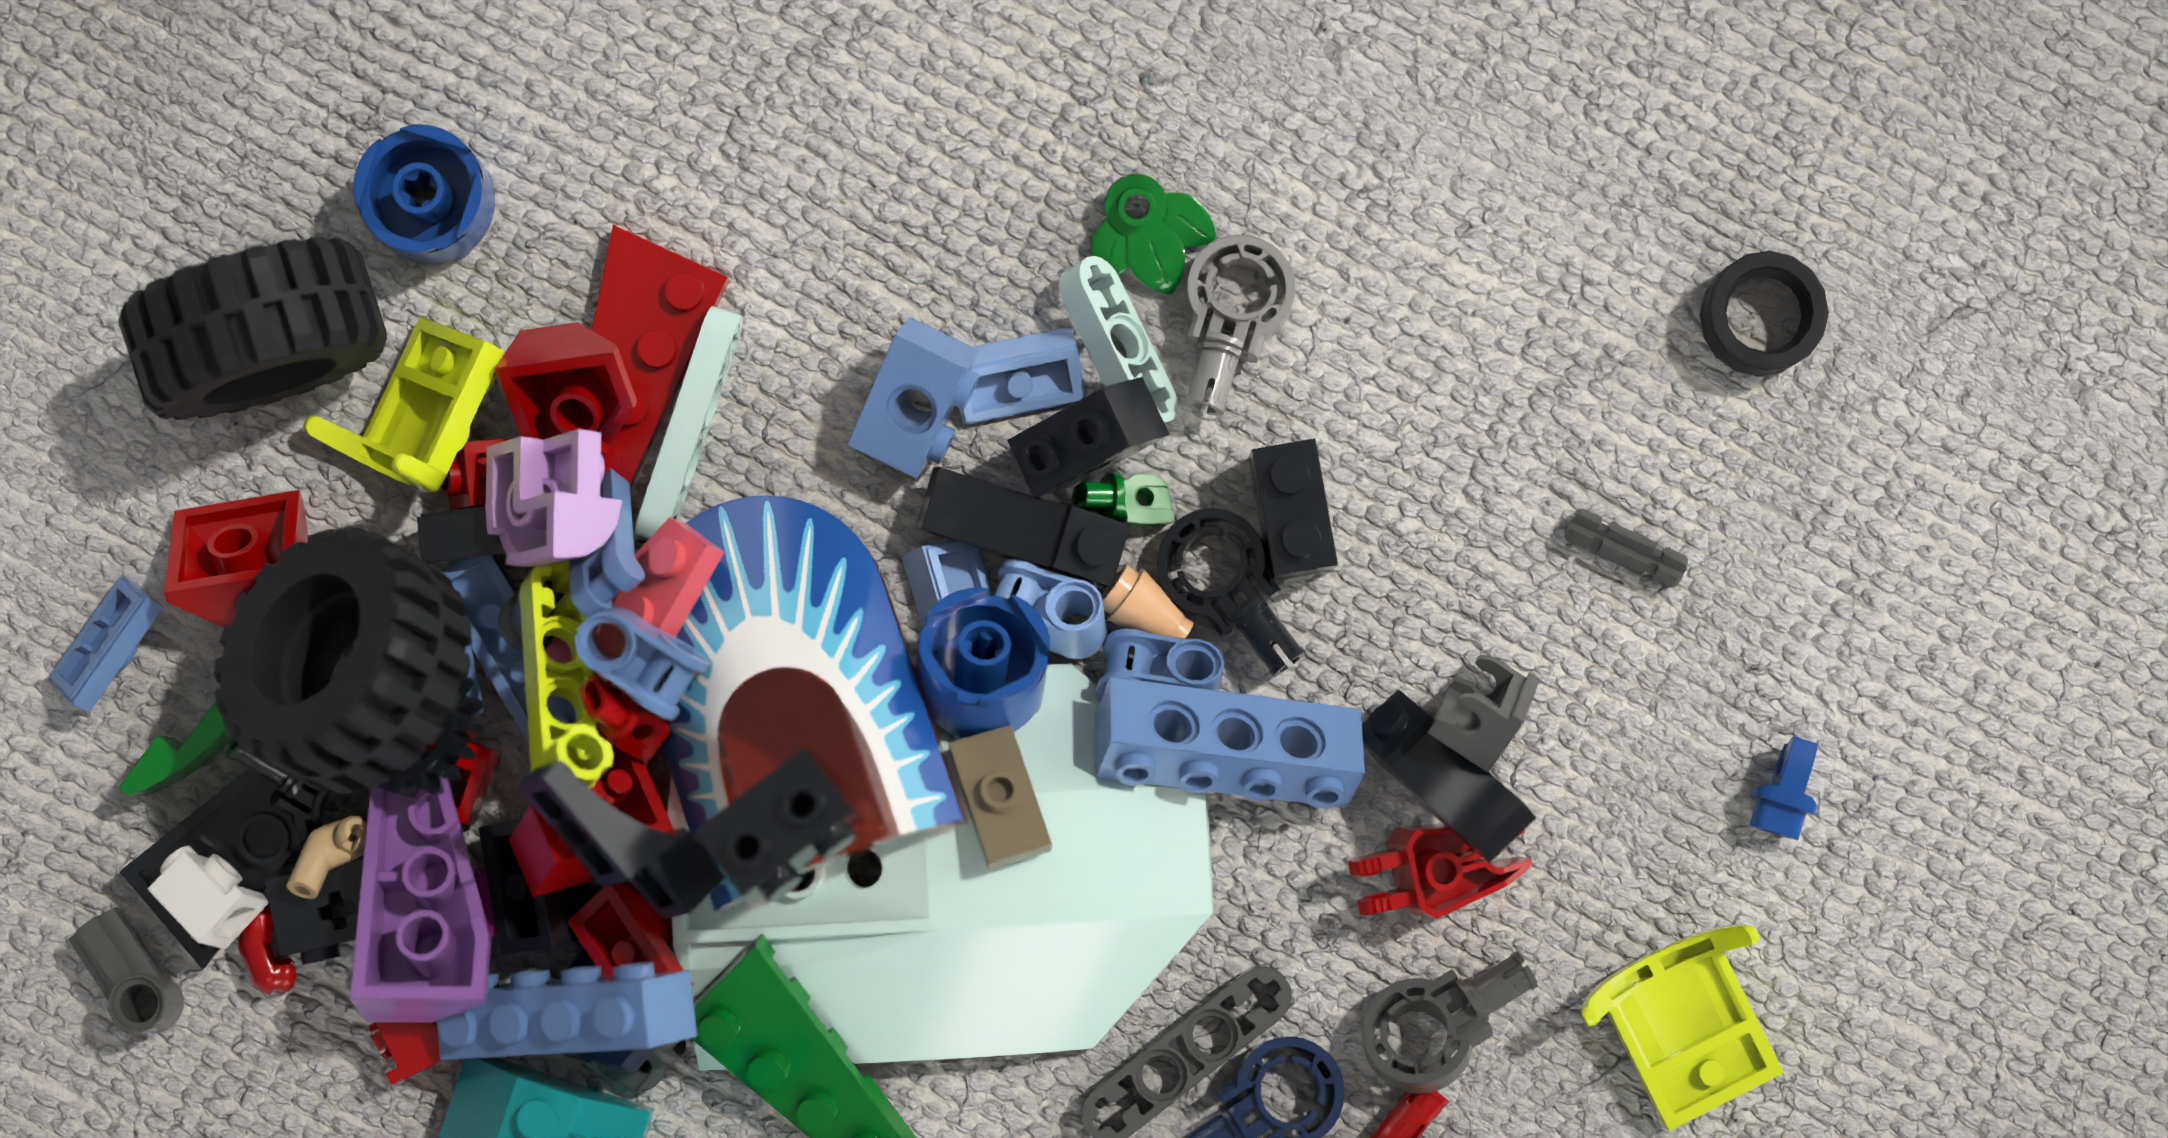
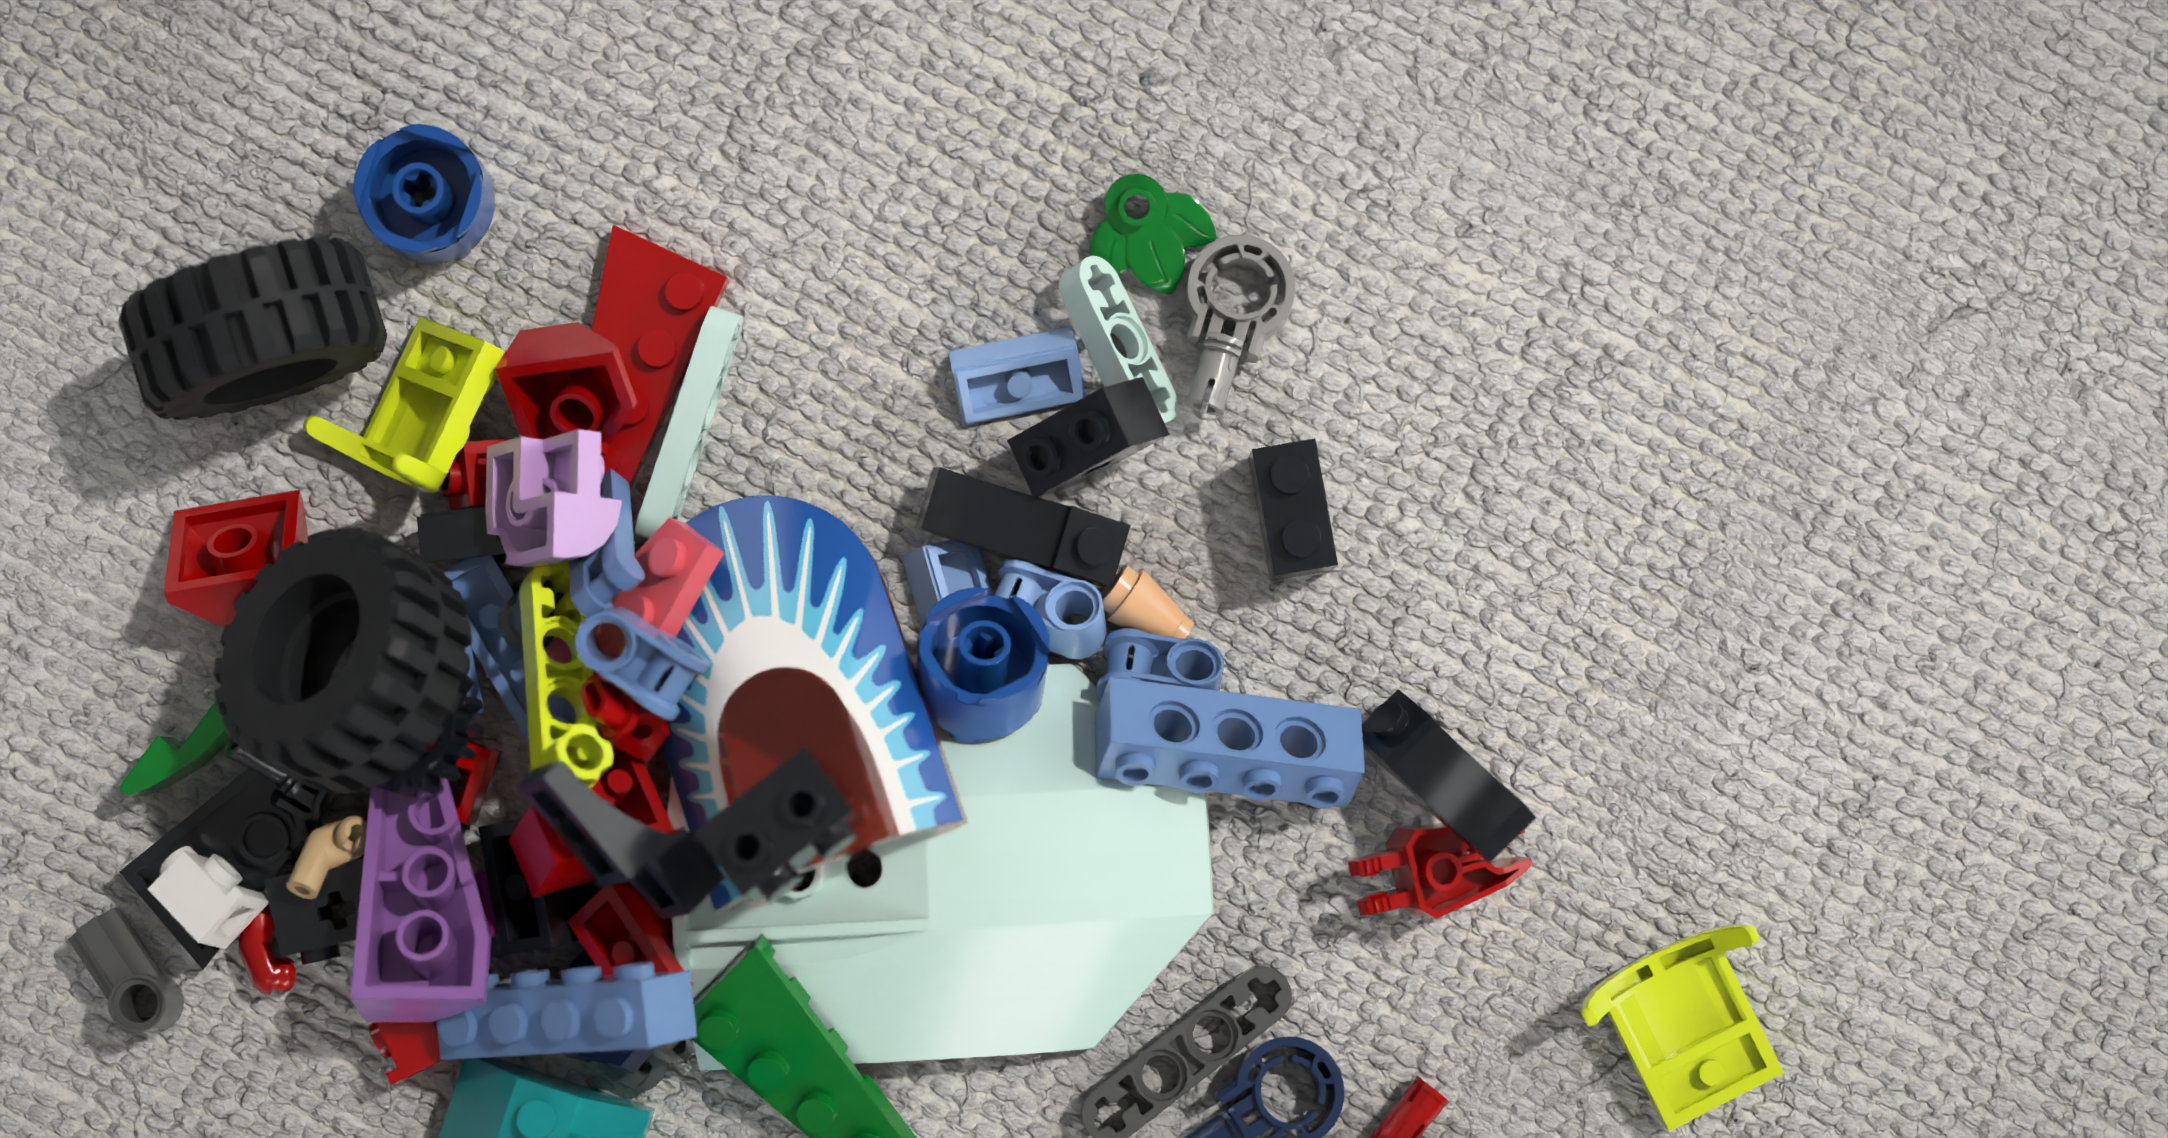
(105, 643): medium blue plate -> none
(894, 428): medium blue brick -> none
(999, 797): dark tan plate -> none
(1117, 499): green piece -> none
(1254, 619): black pin -> none
(1440, 999): dark grey pin -> none
(1480, 721): dark grey hinge -> none
(1626, 548): dark grey axle -> none
(1784, 803): blue piece -> none
(1792, 274): black tyre -> none

